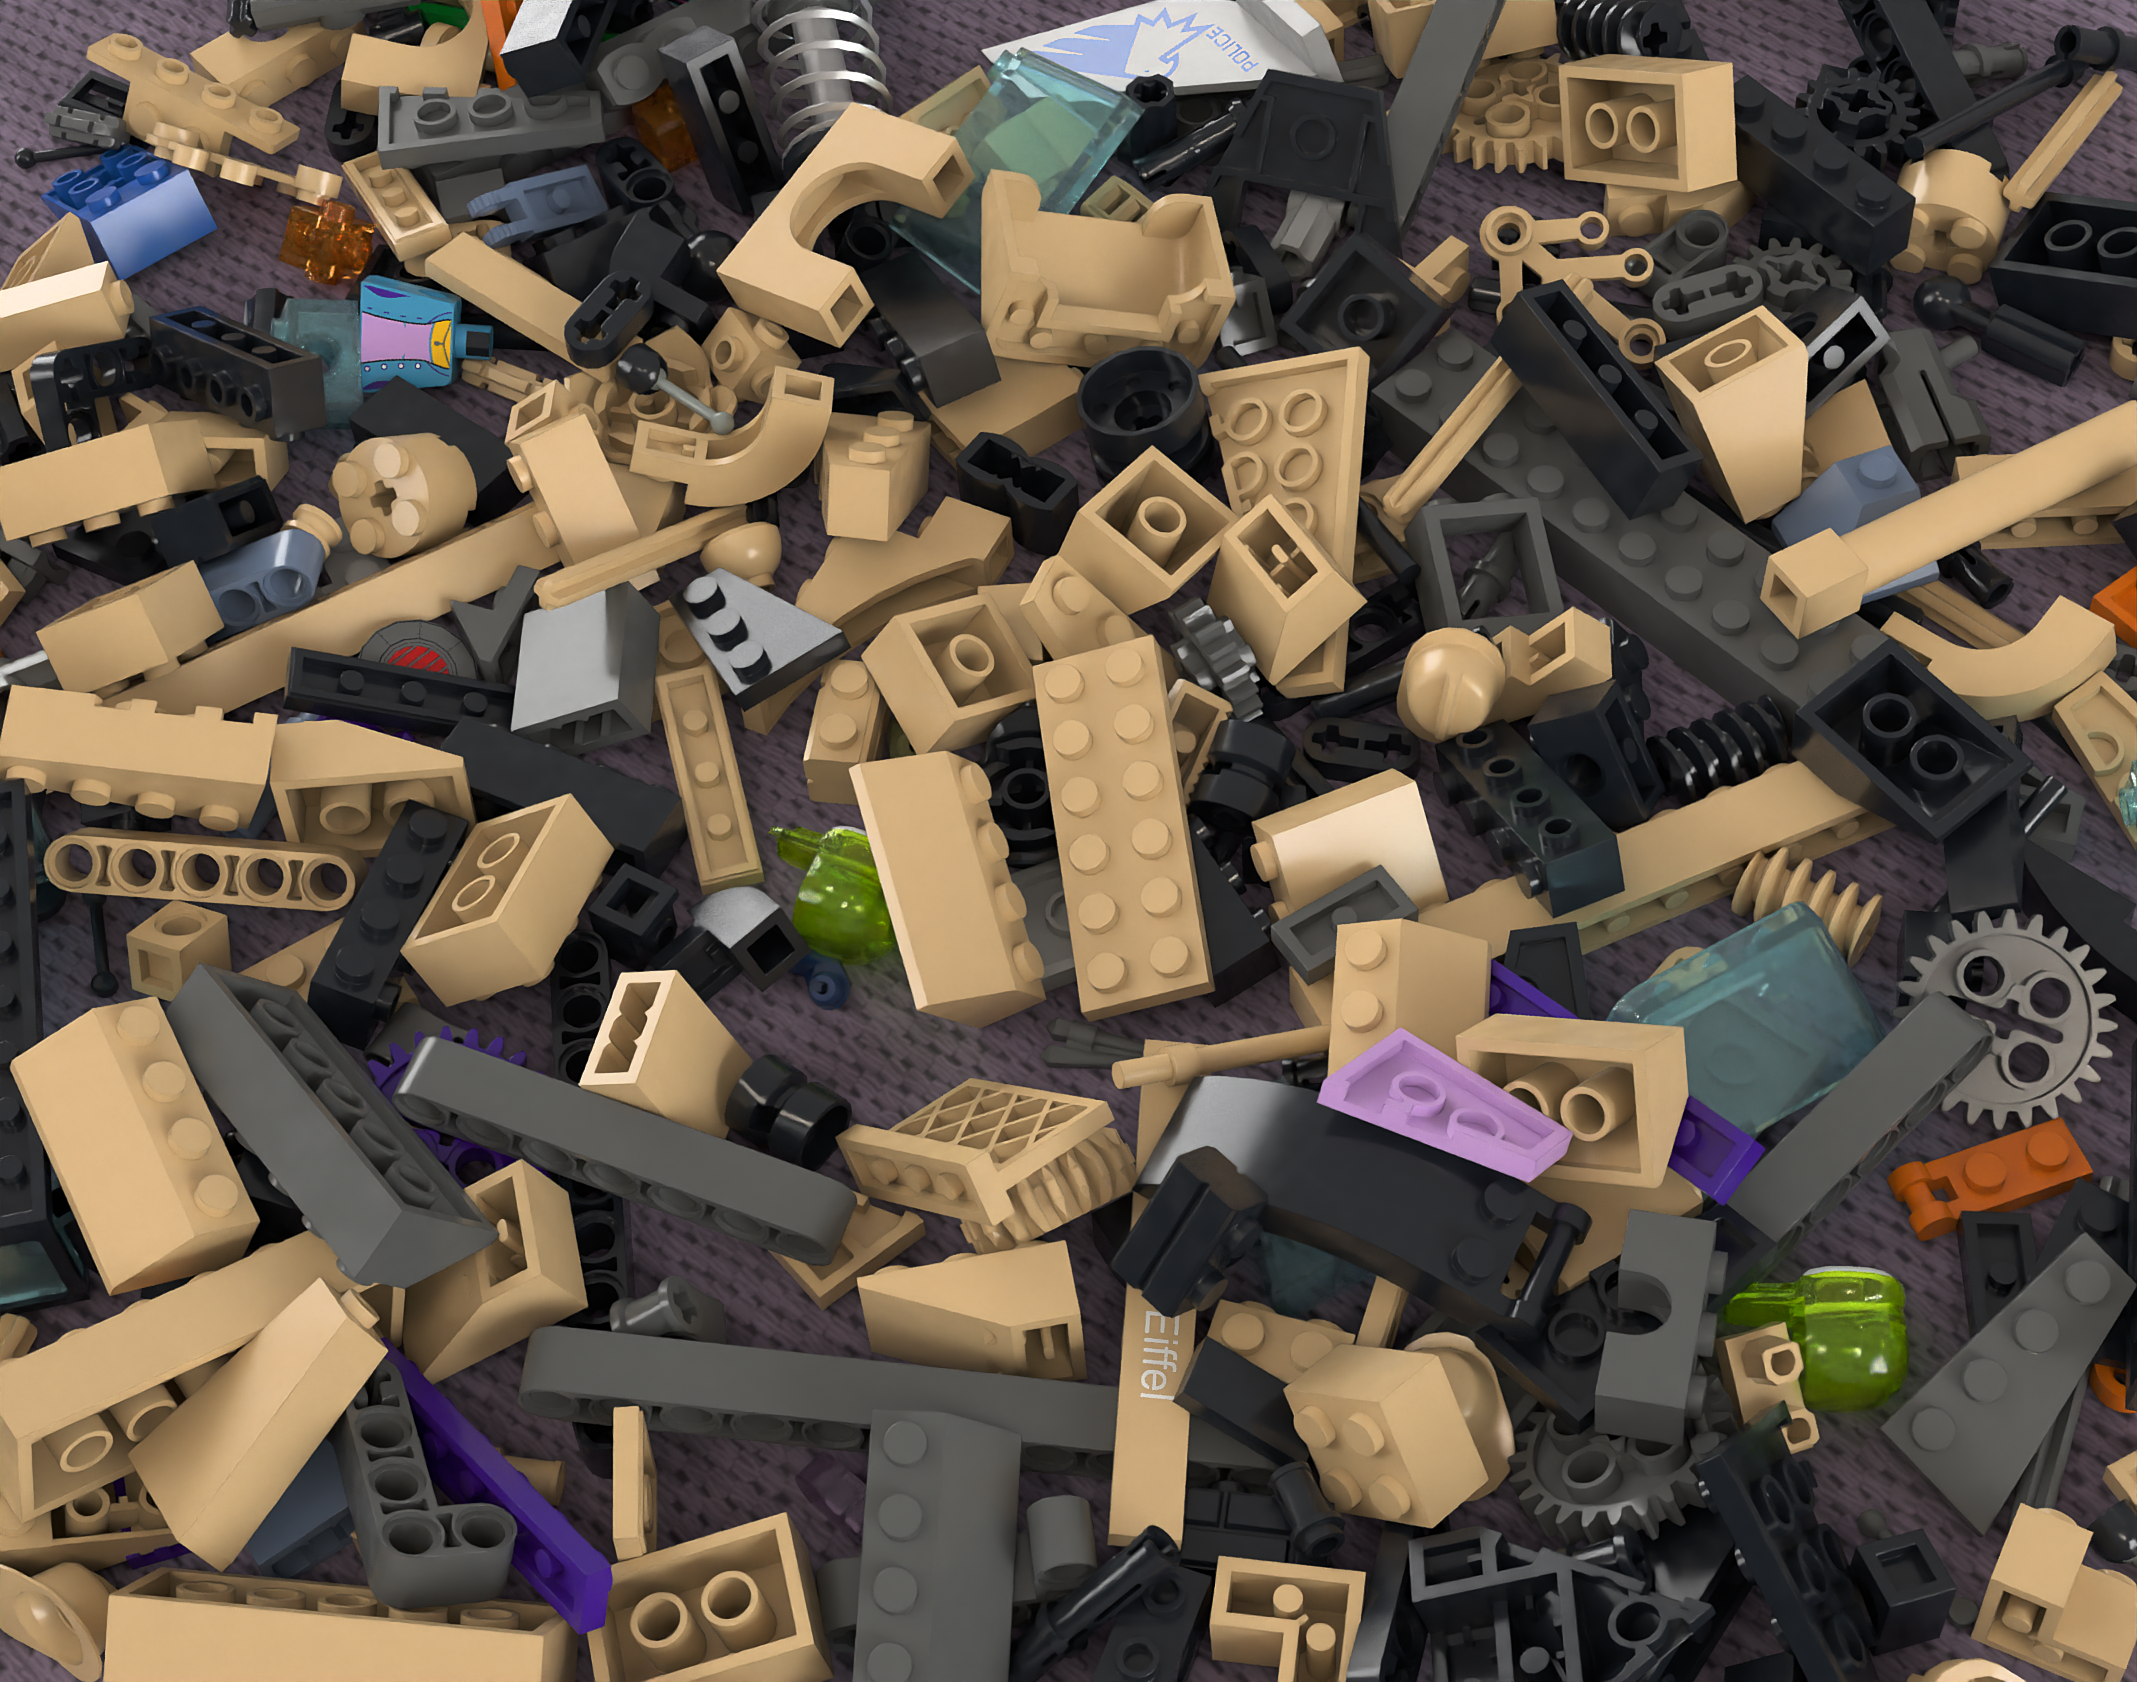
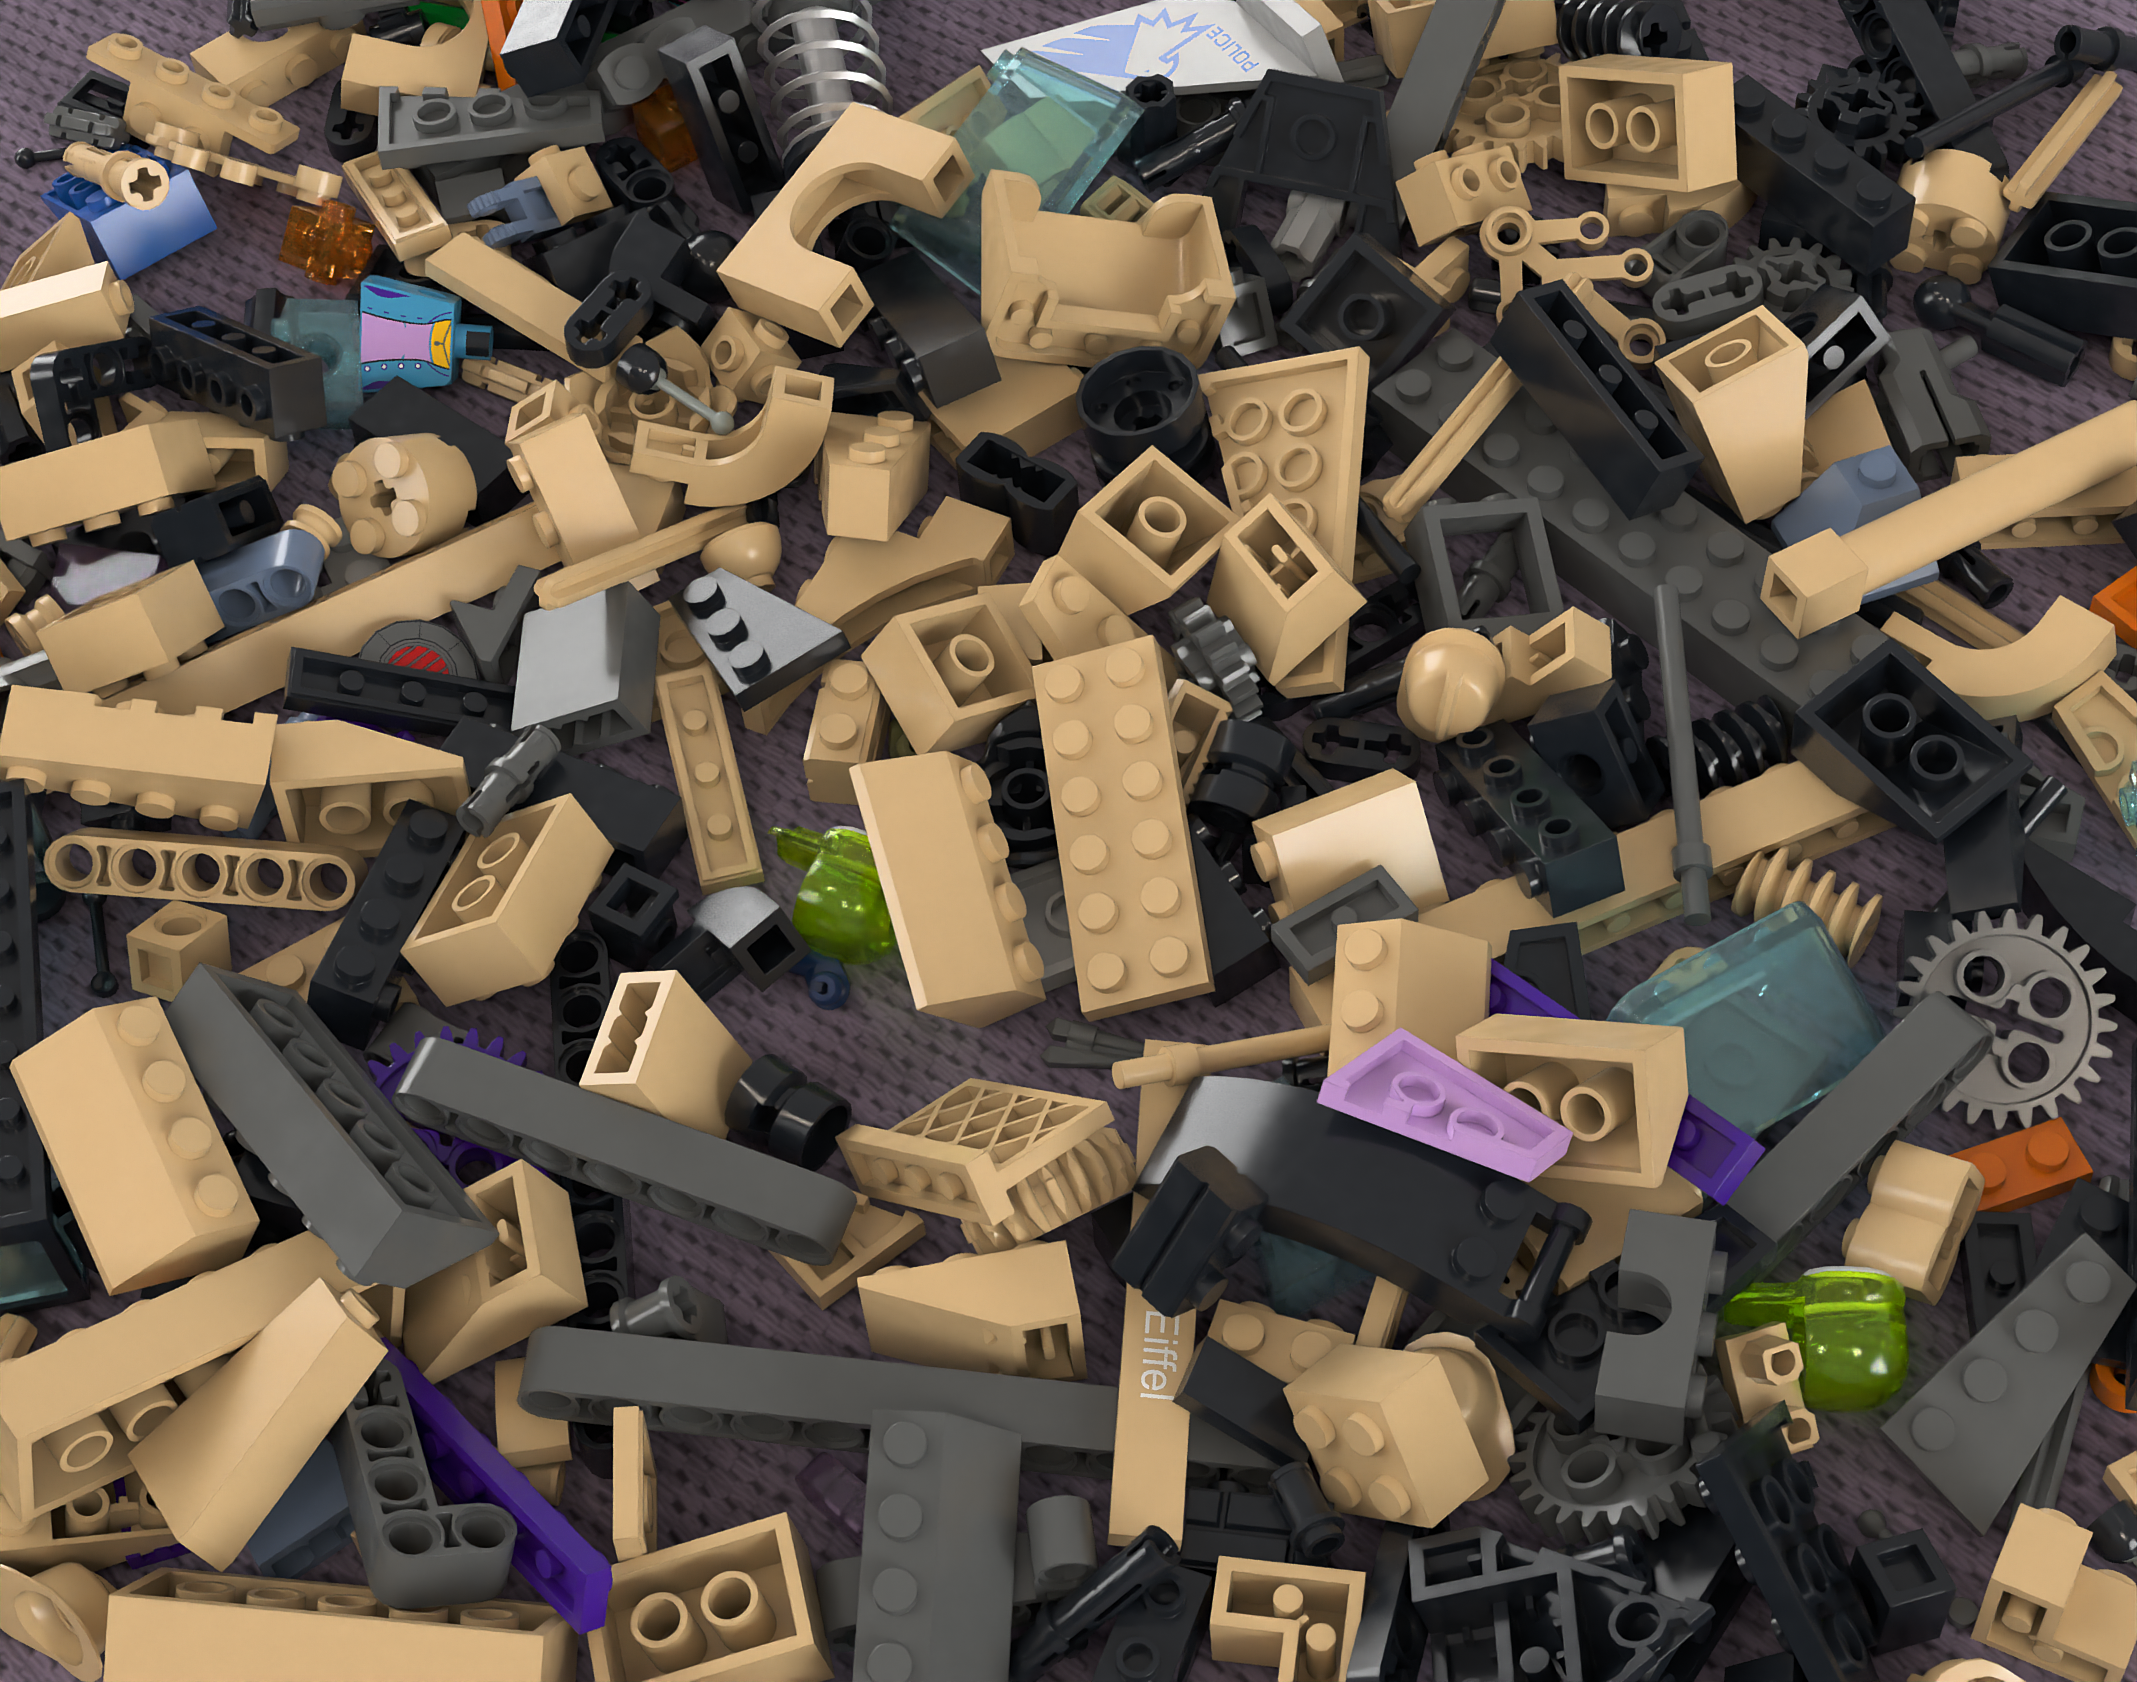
(24, 626): none -> tan wheel
(92, 571): none -> tile
(120, 174): none -> tan pin
(508, 780): none -> dark grey pin
(520, 1435): none -> tan slope
(569, 183): none -> tan bracket
(1460, 191): none -> tan brick
(1691, 856): none -> dark grey bar
(1915, 1218): none -> tan brick

